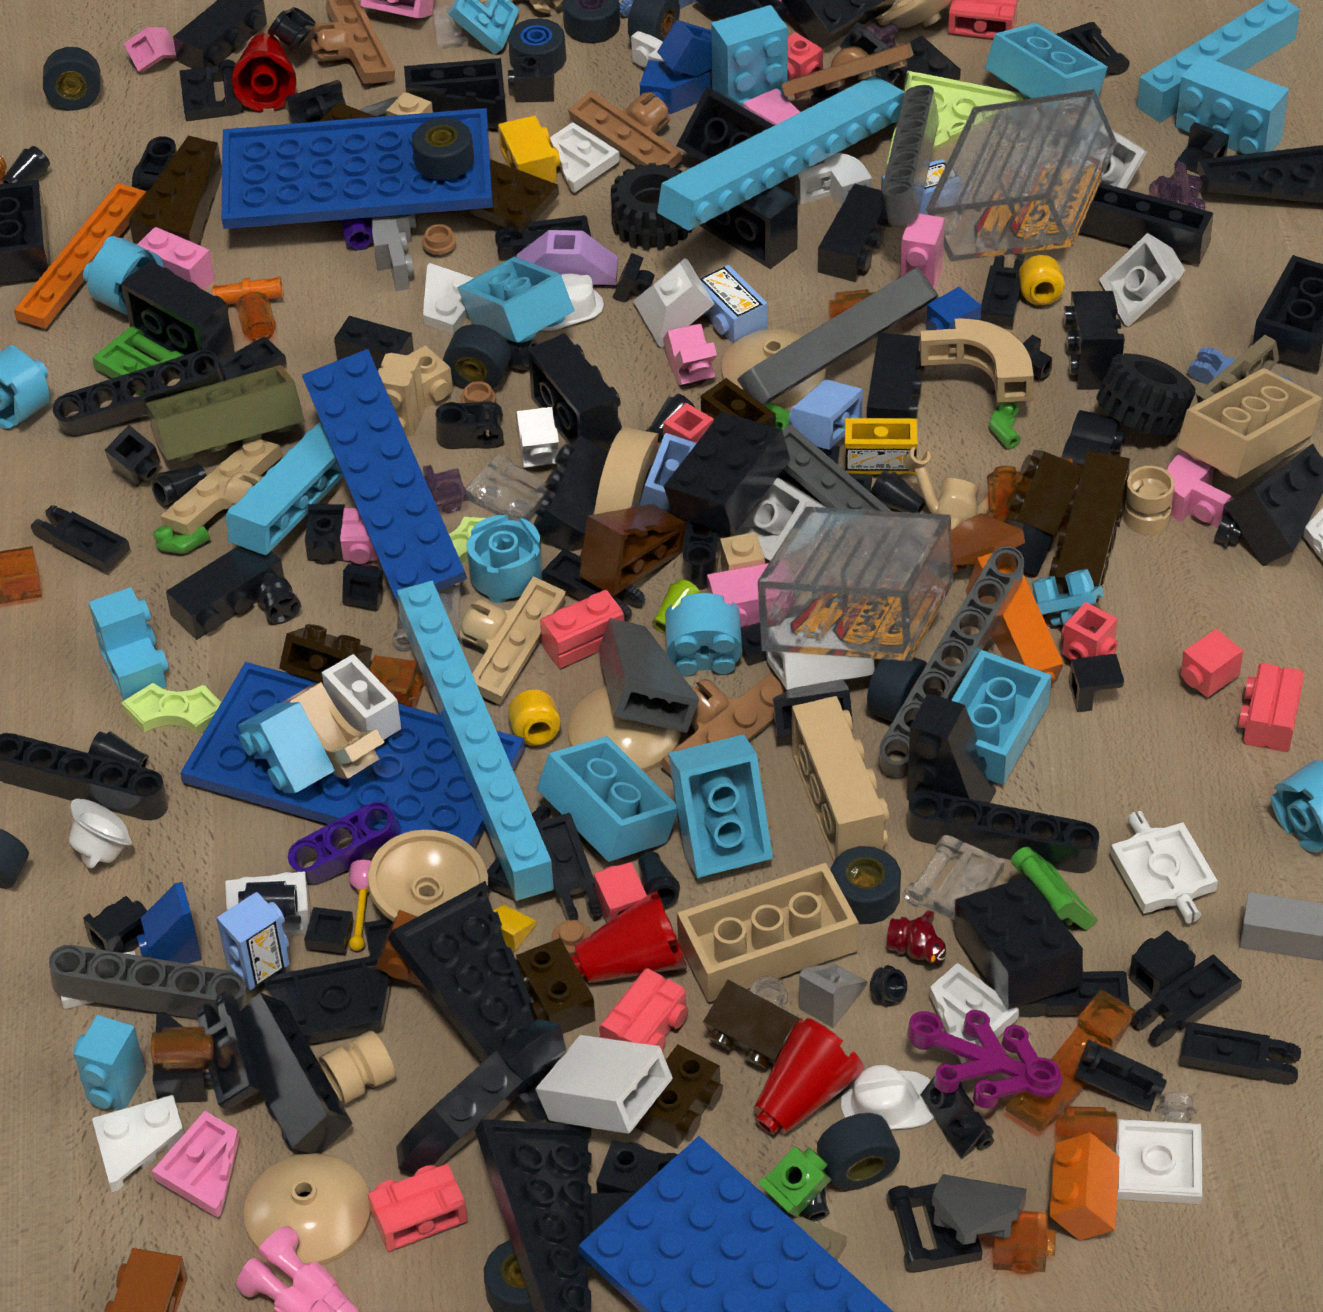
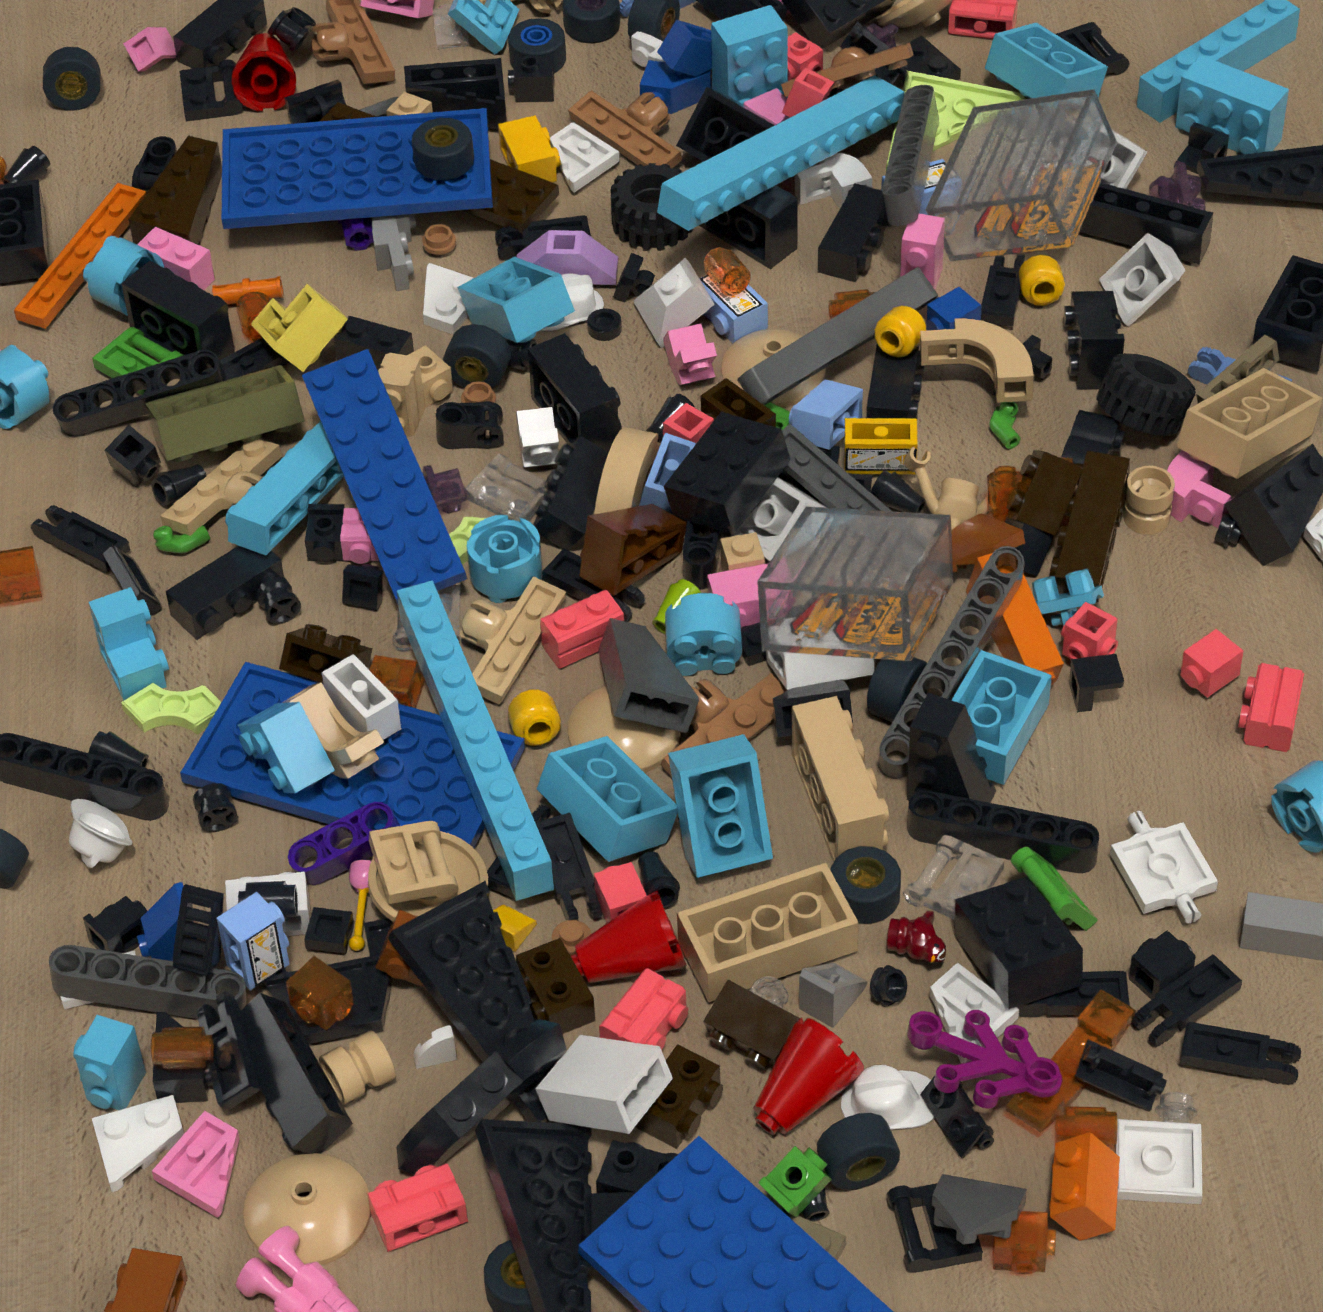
(131, 576): none -> black tile
(192, 953): none -> black slope
(215, 807): none -> black wheel
(301, 328): none -> light yellow brick
(320, 993): none -> clear orange brick
(401, 867): none -> tan plate
(437, 1049): none -> white tile
(604, 324): none -> black tile
(726, 271): none -> clear orange brick
(806, 92): none -> coral brick
(899, 331): none -> yellow head

